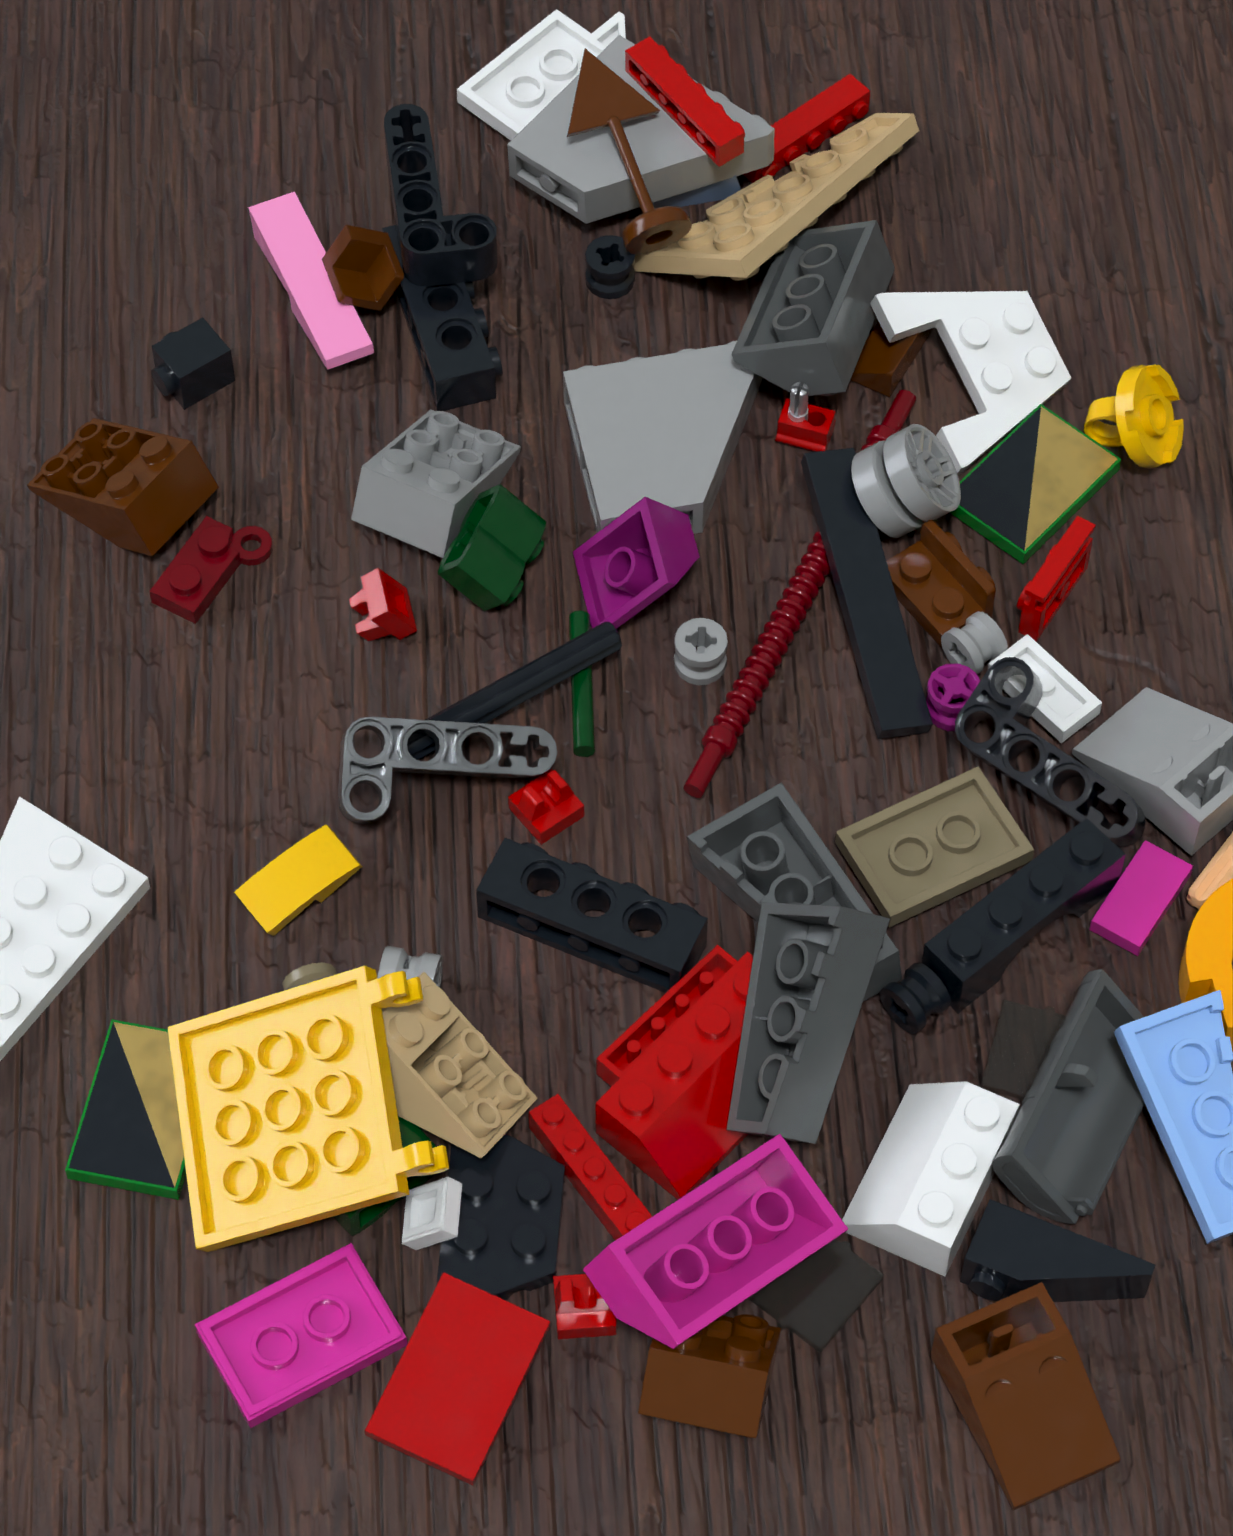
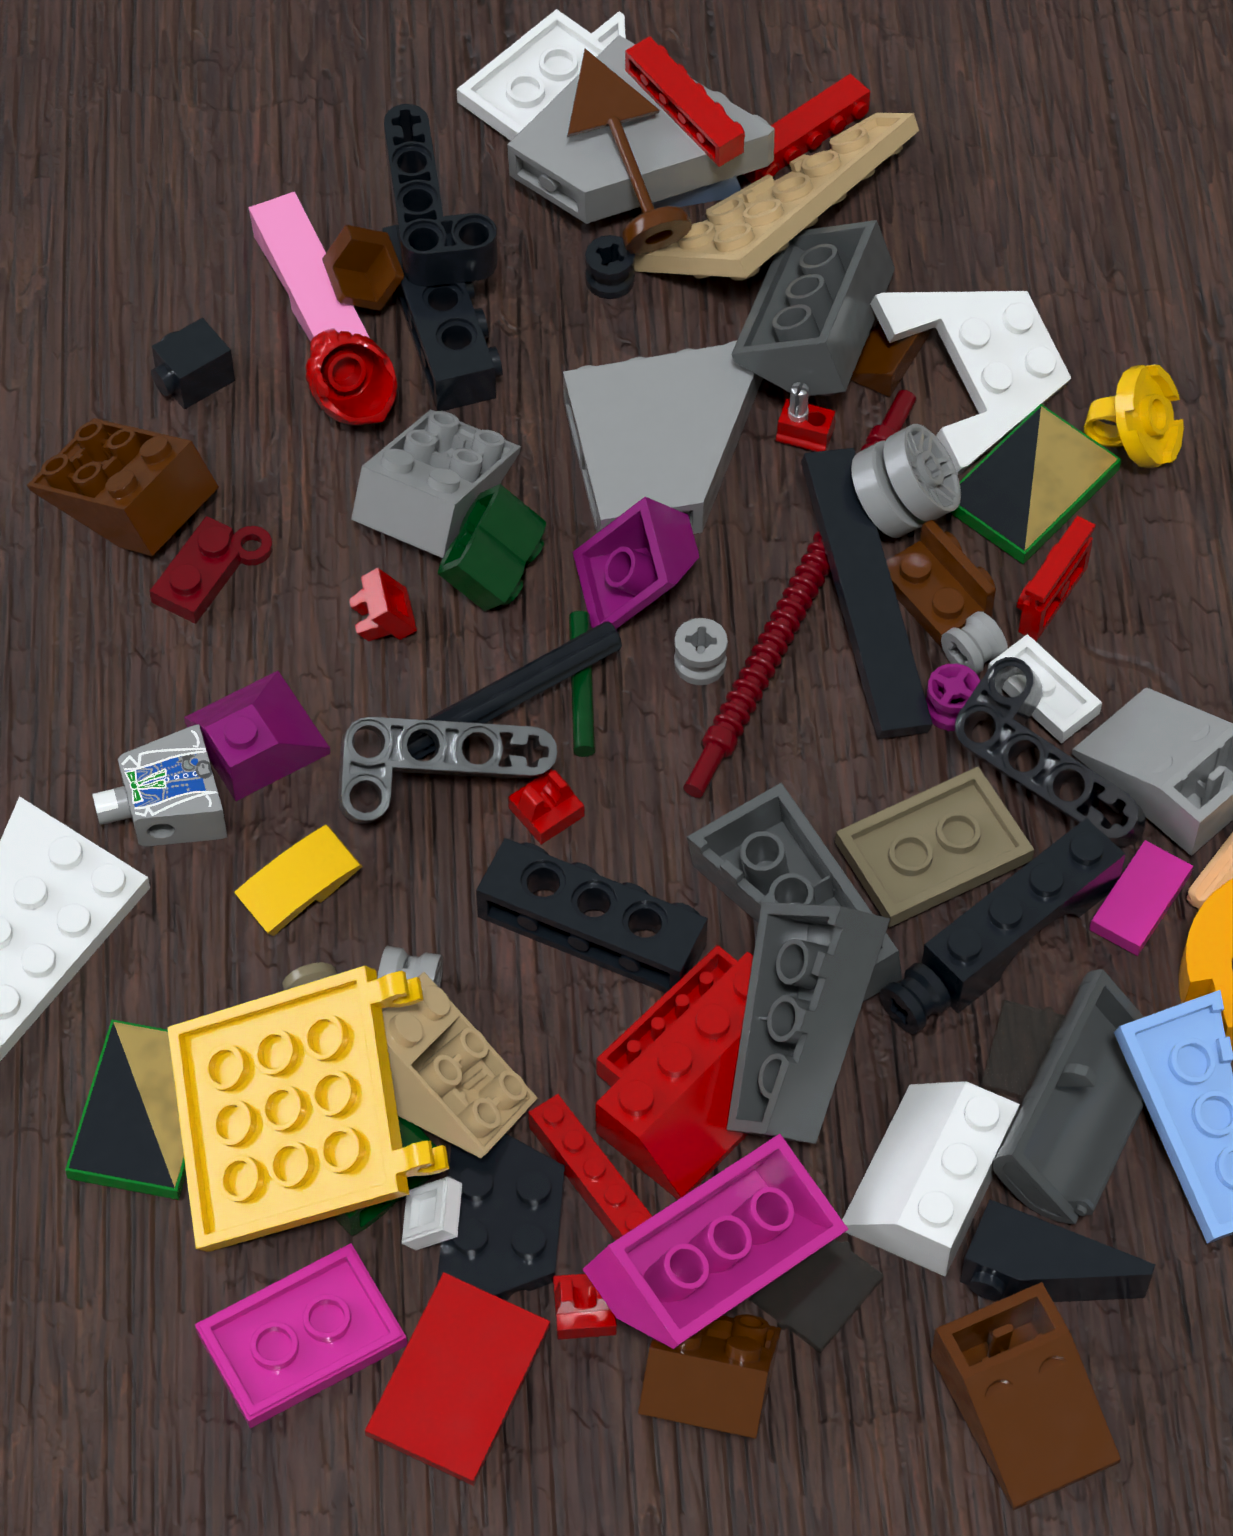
(166, 792): none -> light grey torso
(258, 735): none -> magenta slope
(351, 377): none -> red hair

